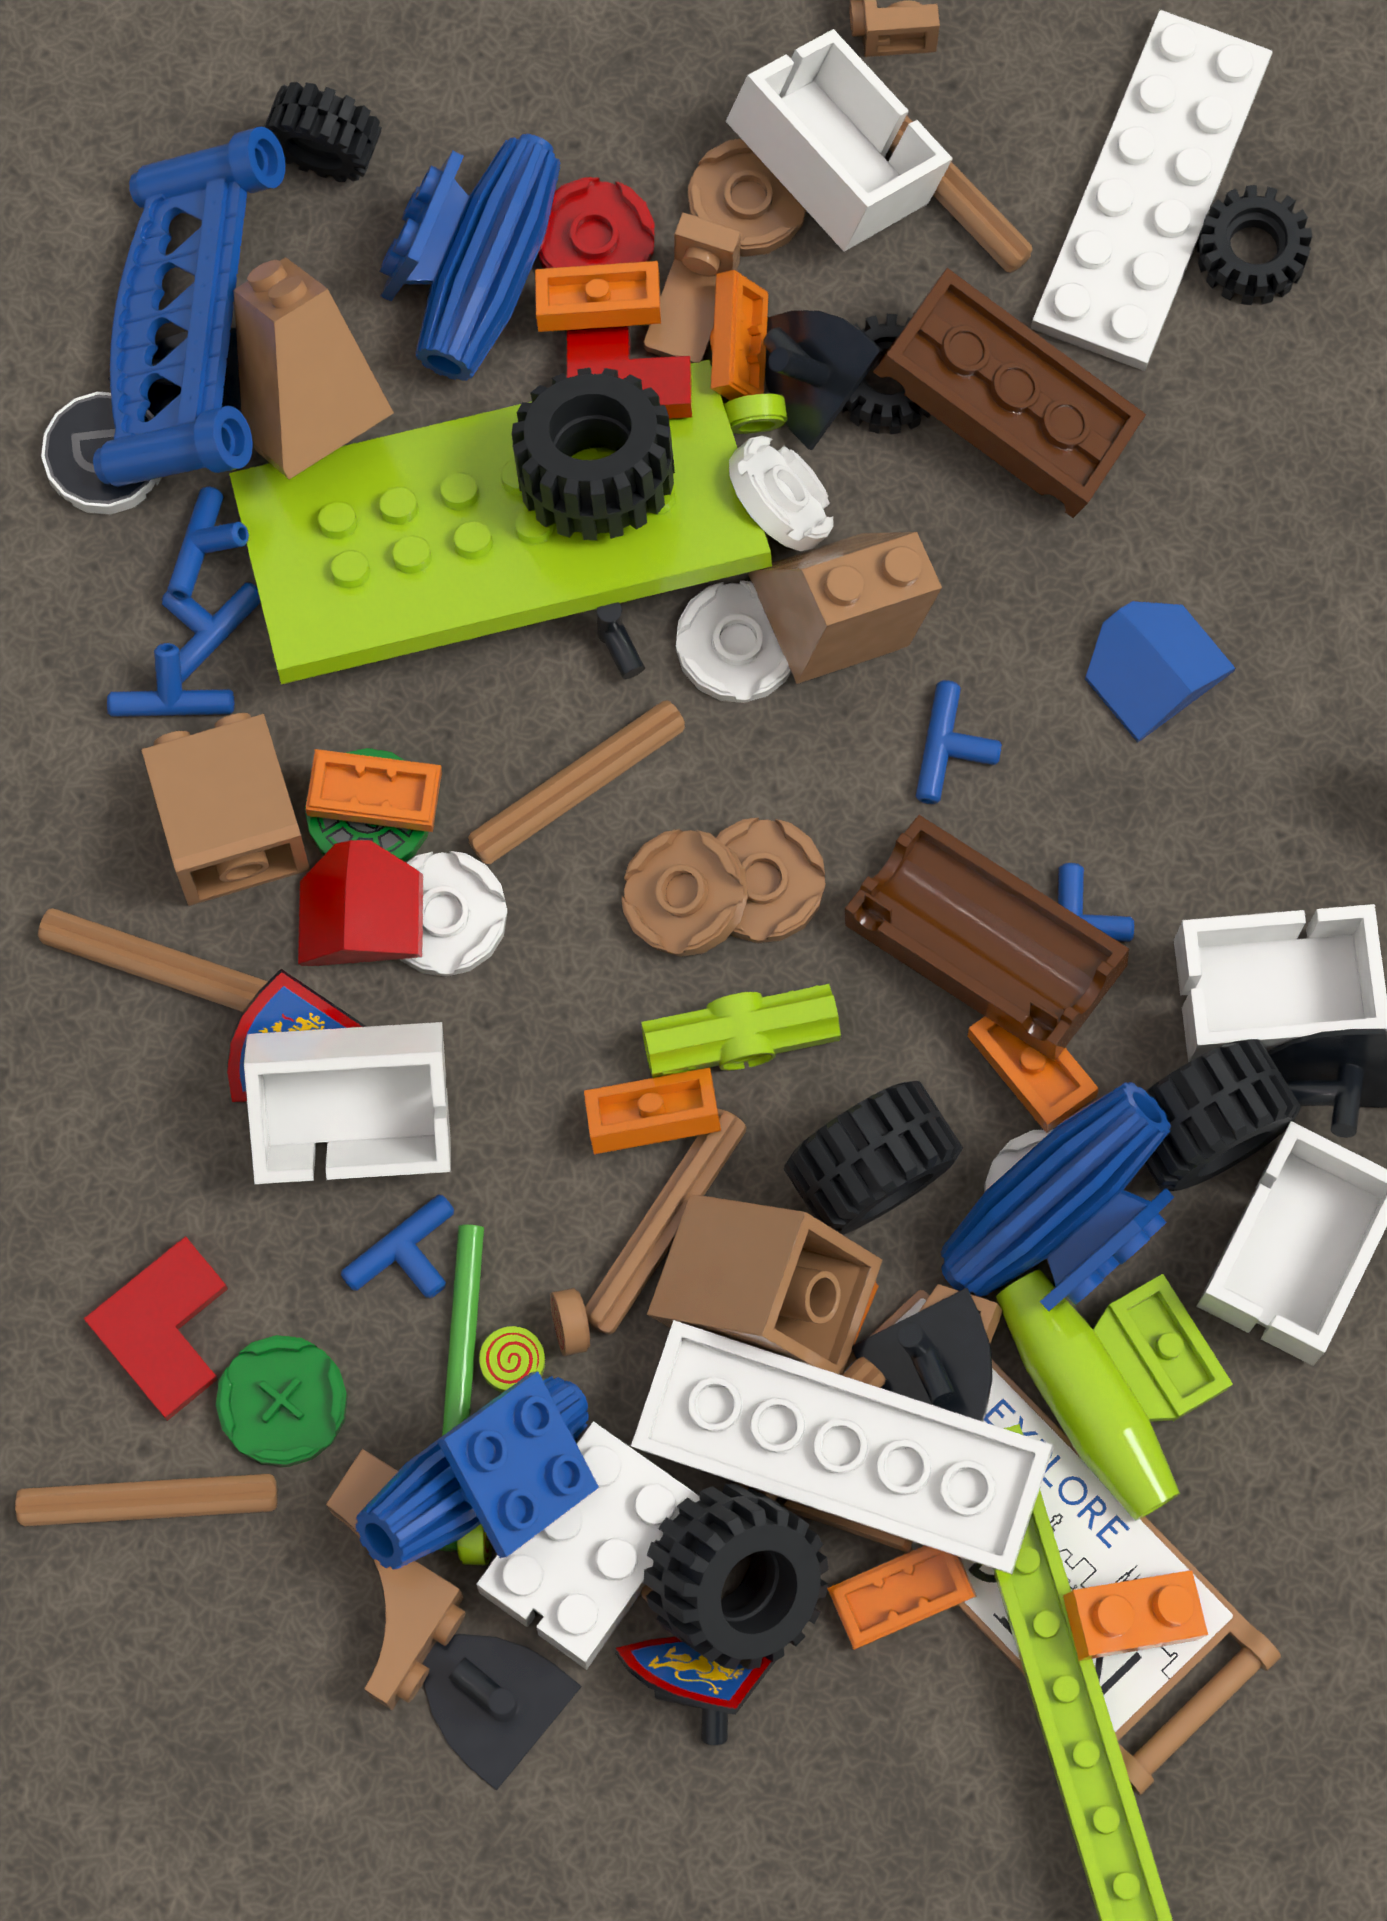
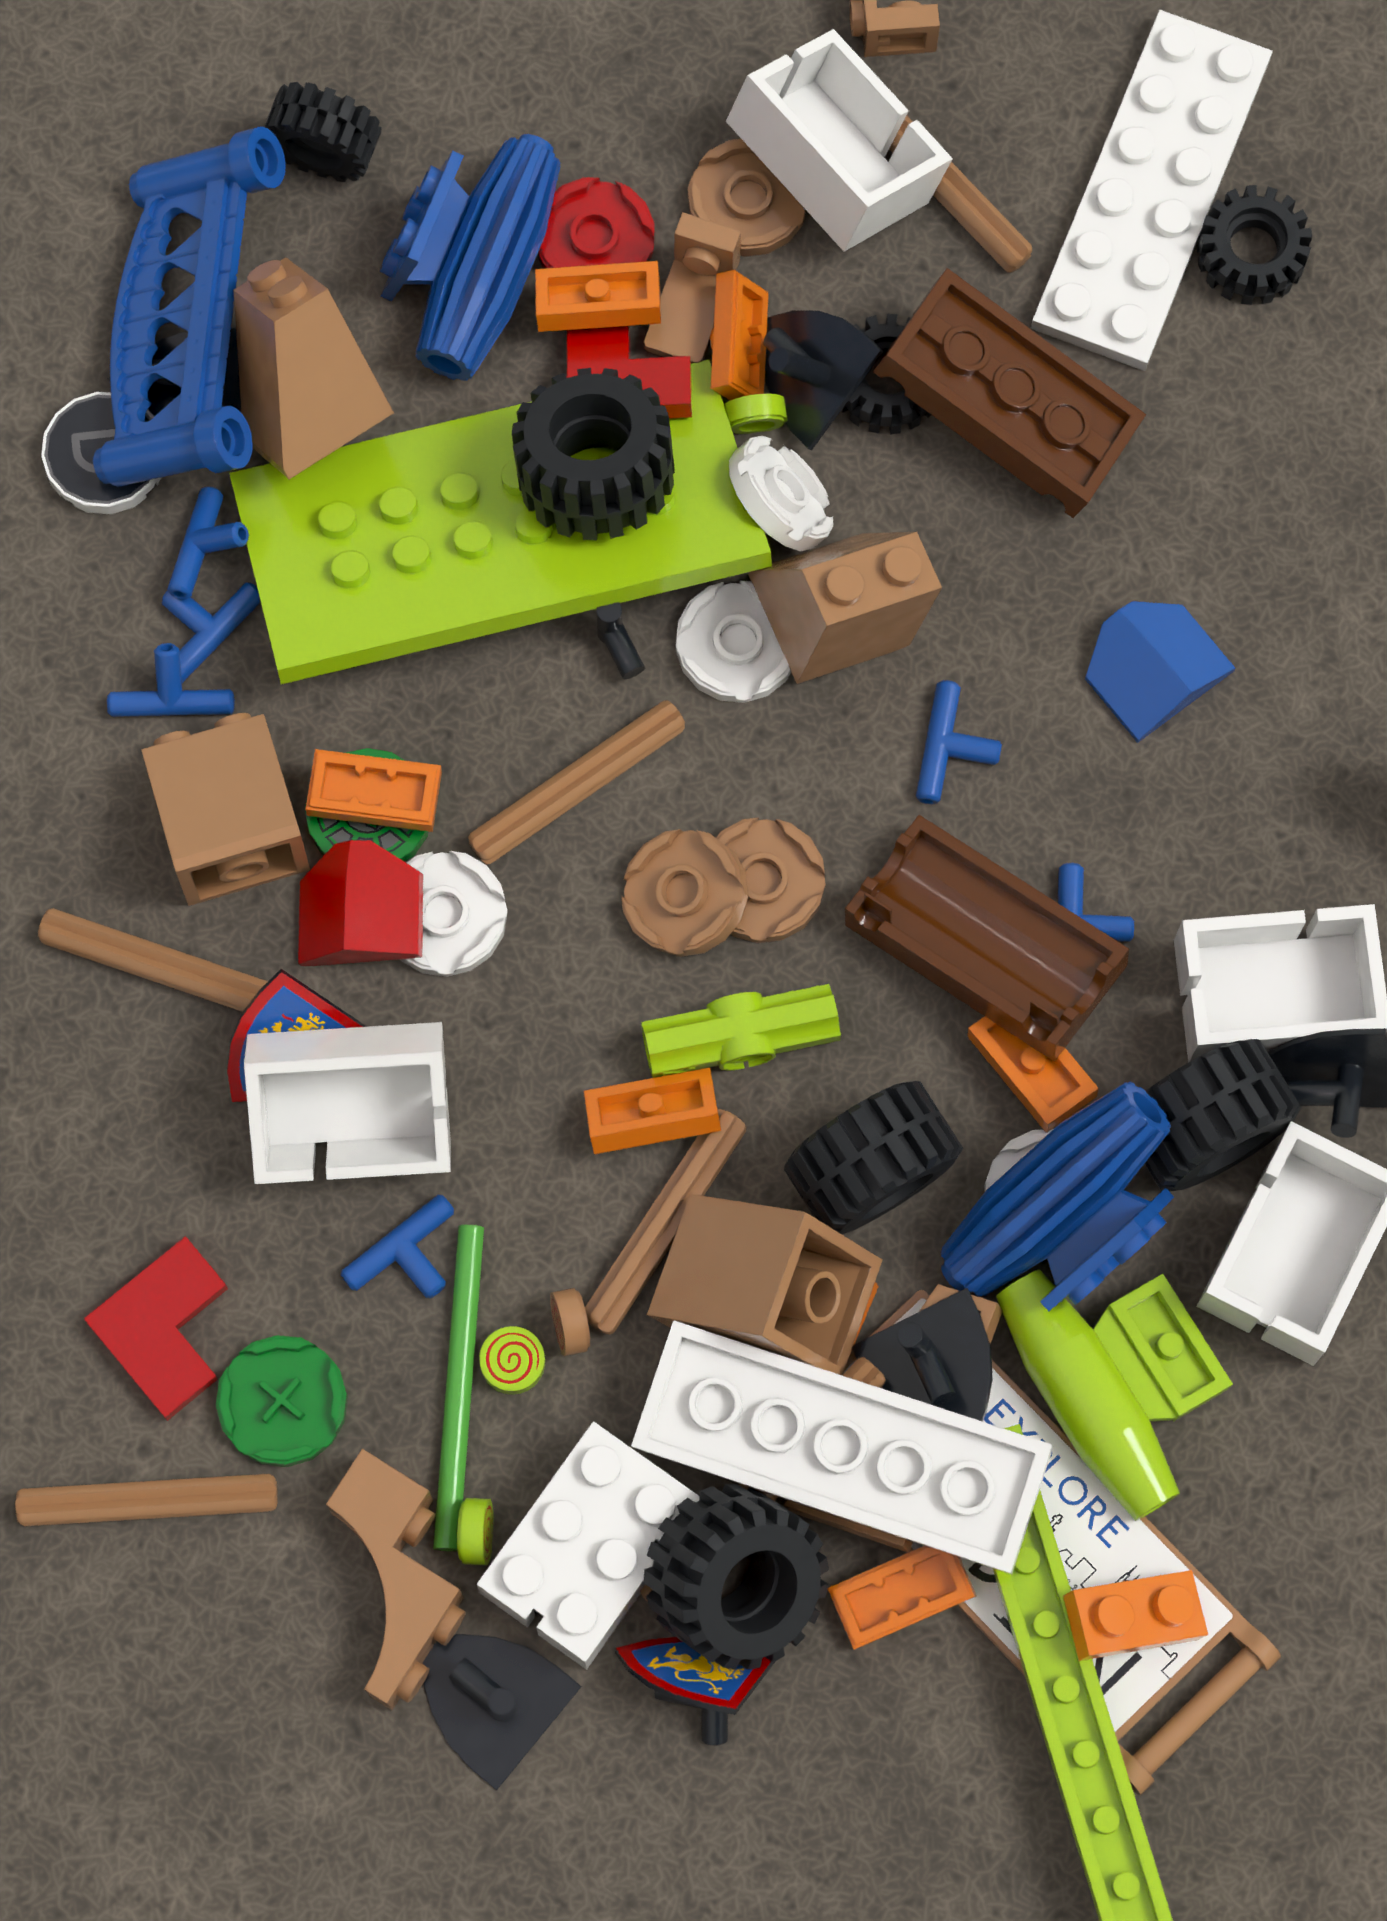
(499, 1468): blue plate -> none

